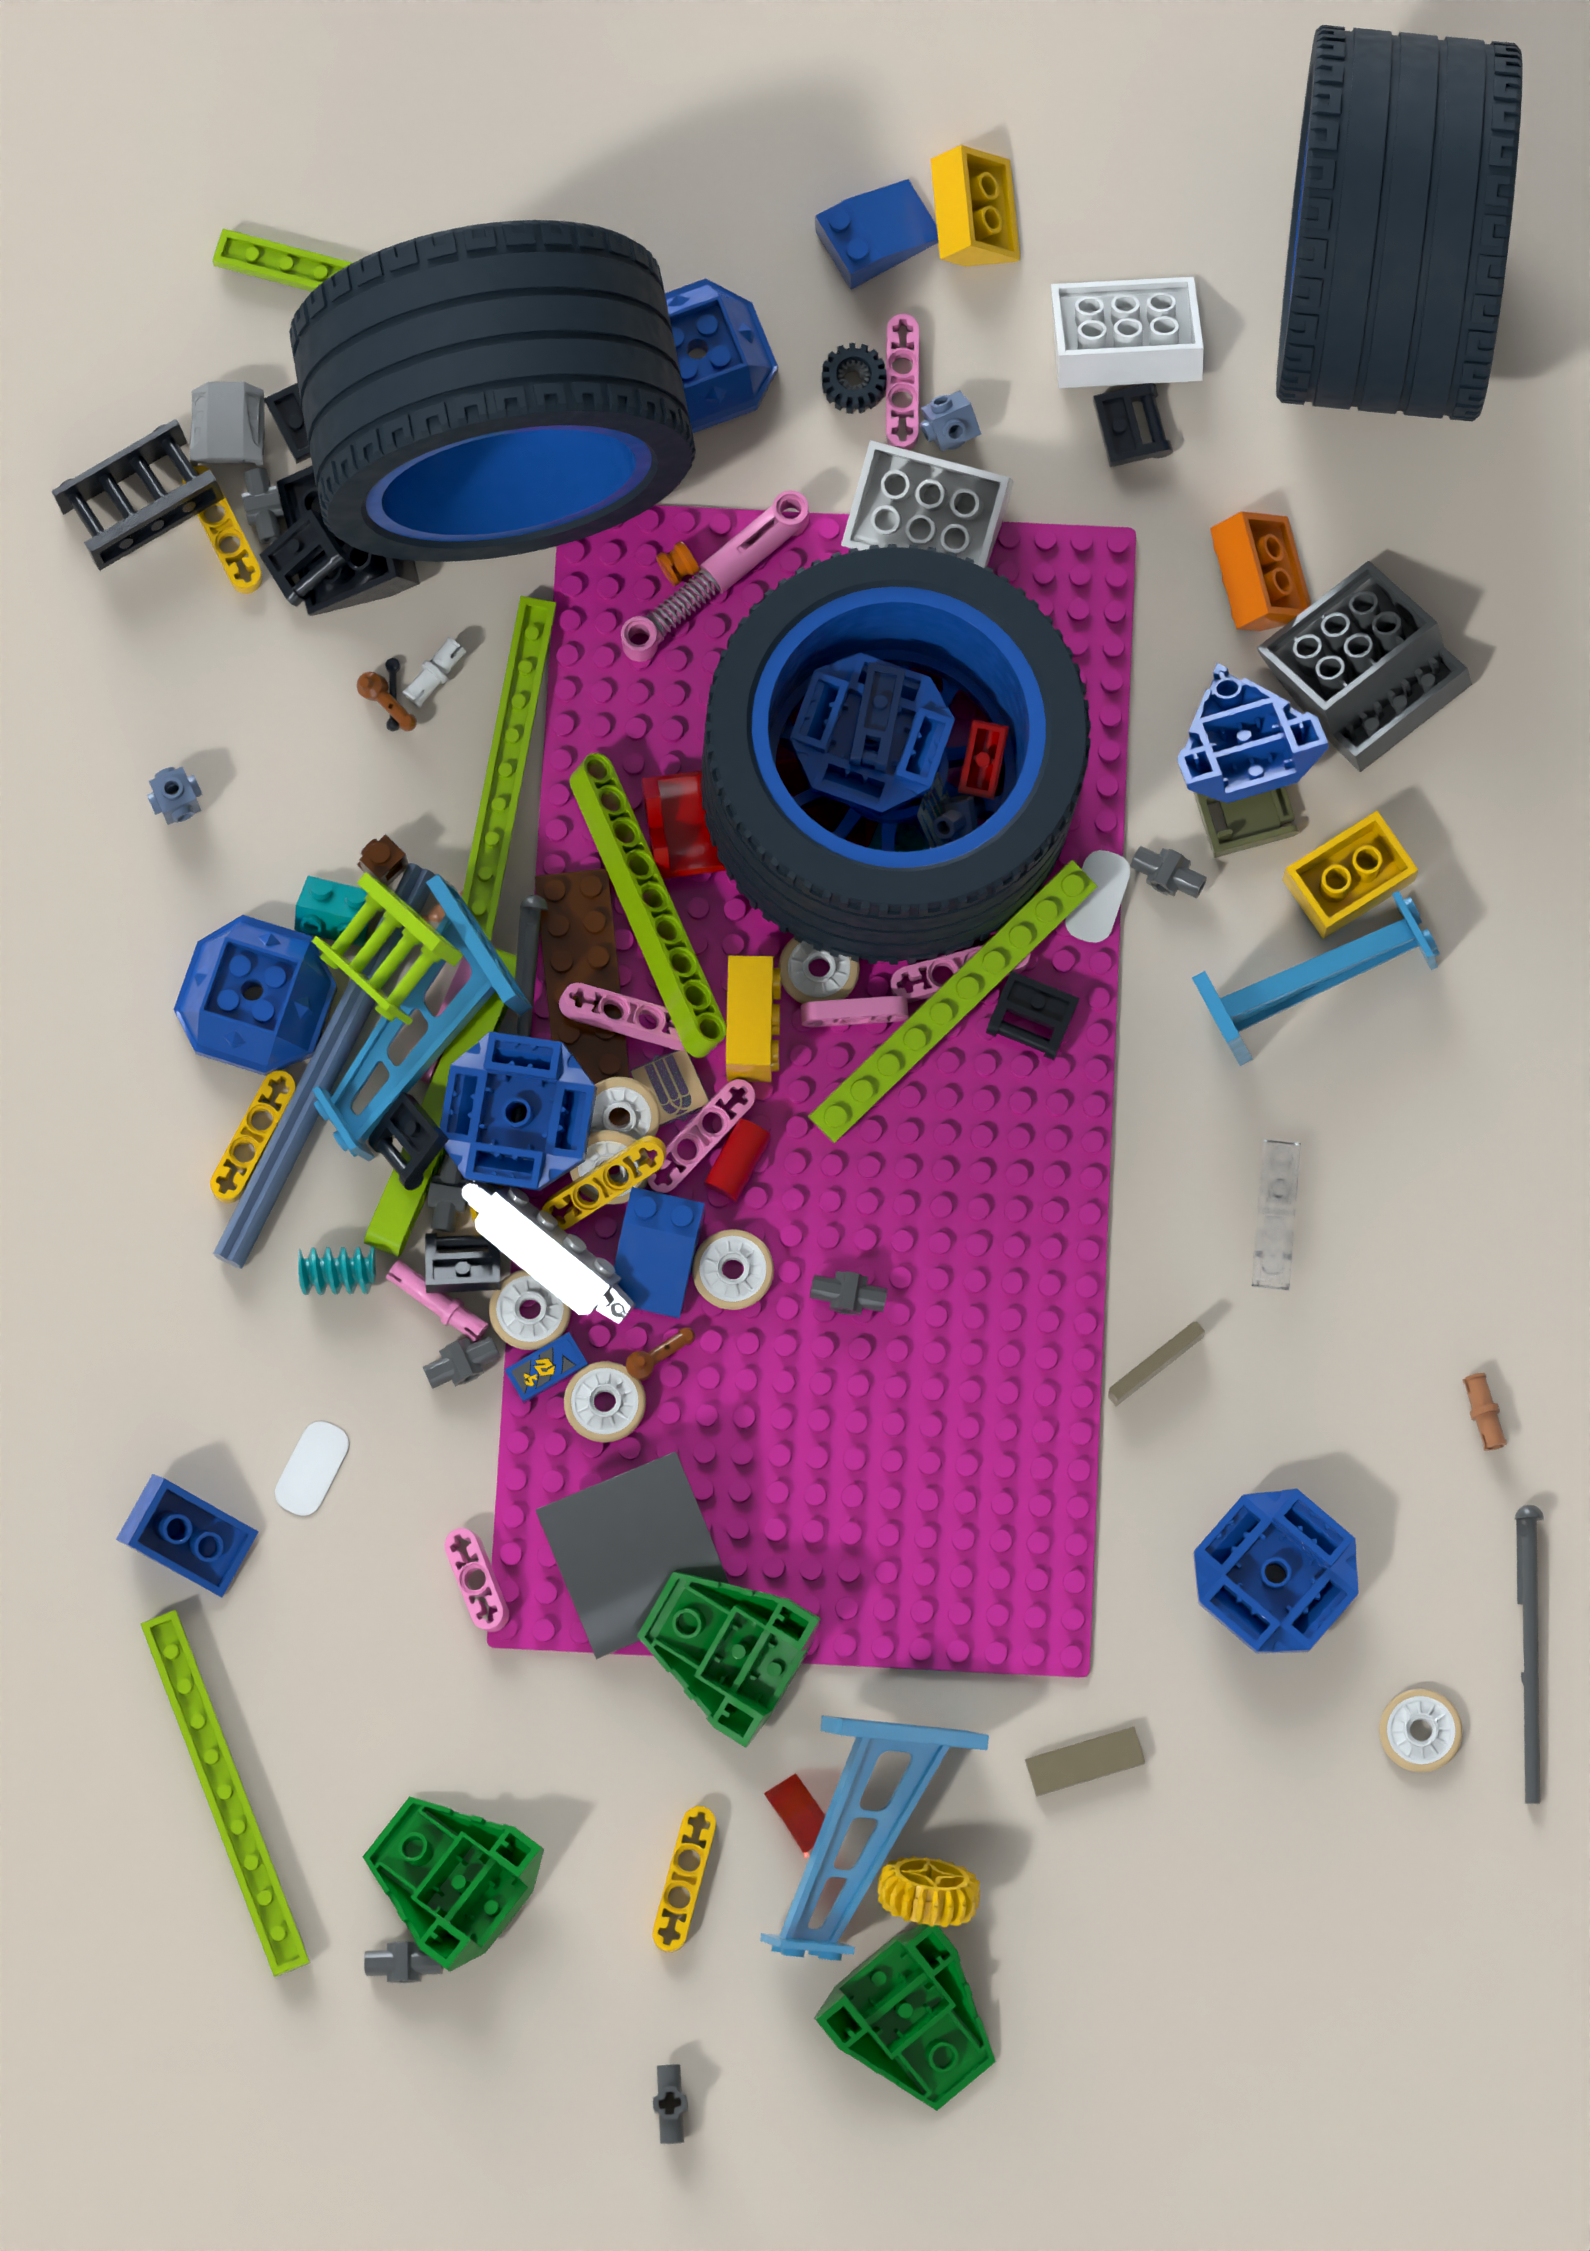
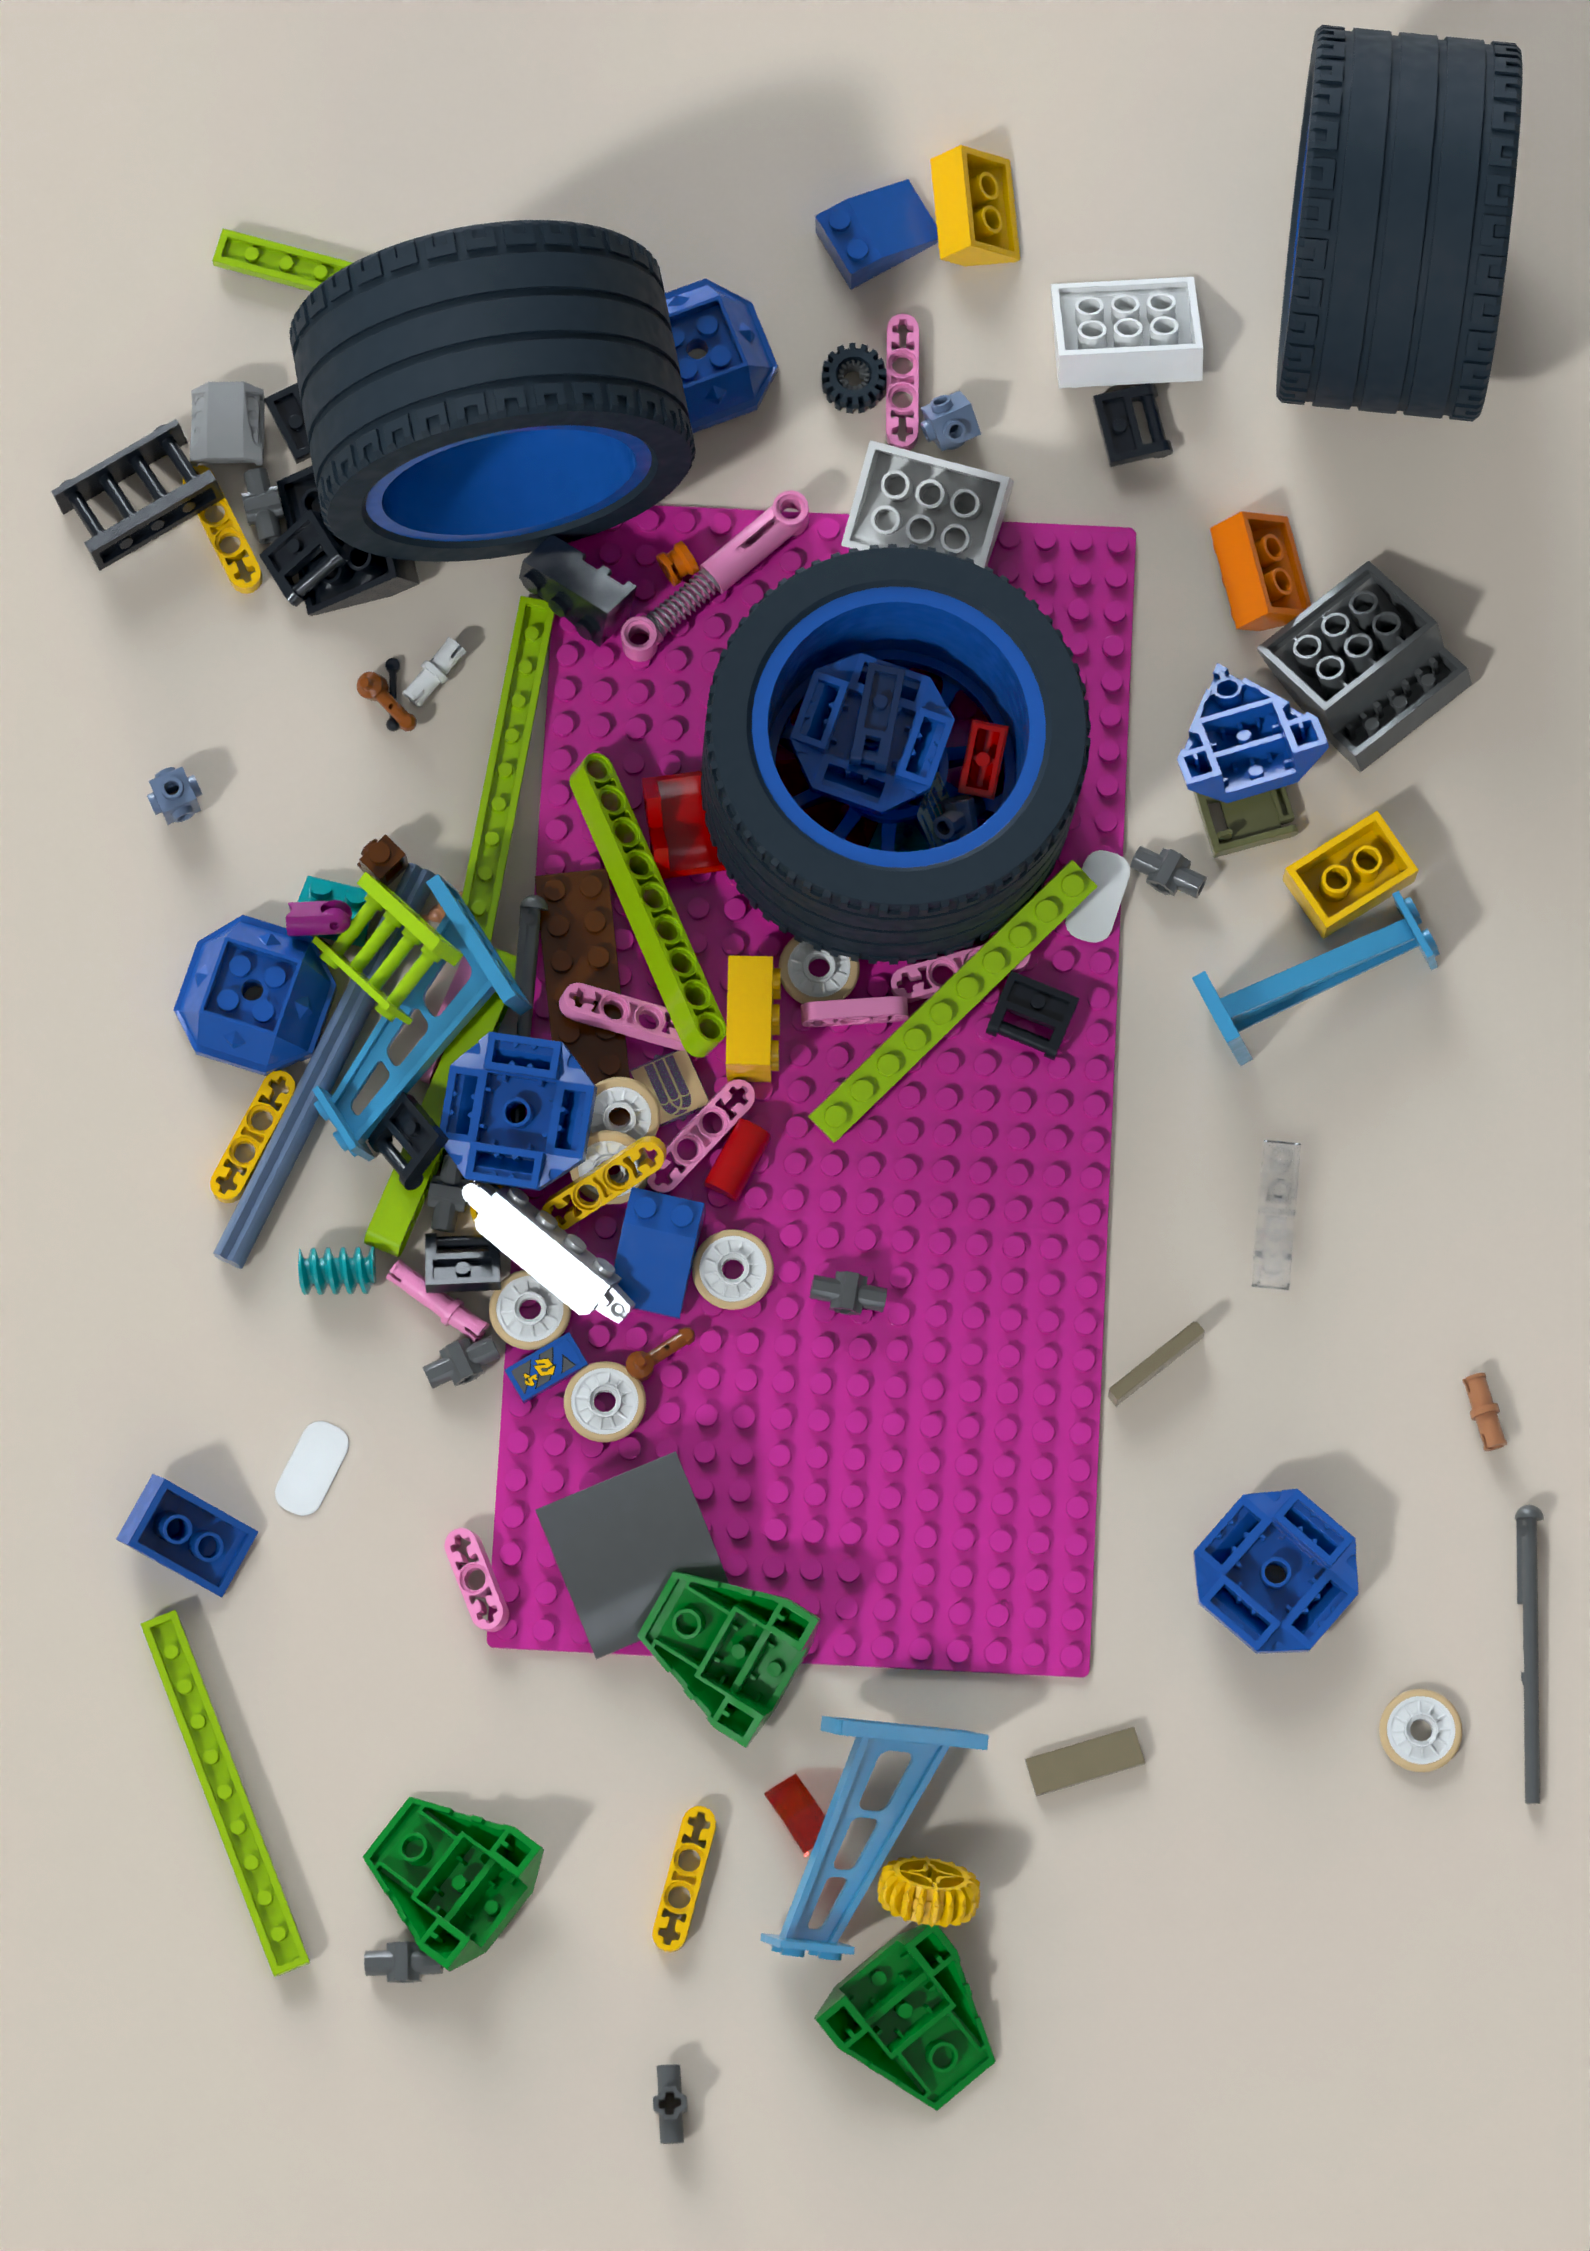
(318, 918): none -> magenta piece
(577, 590): none -> black wedge

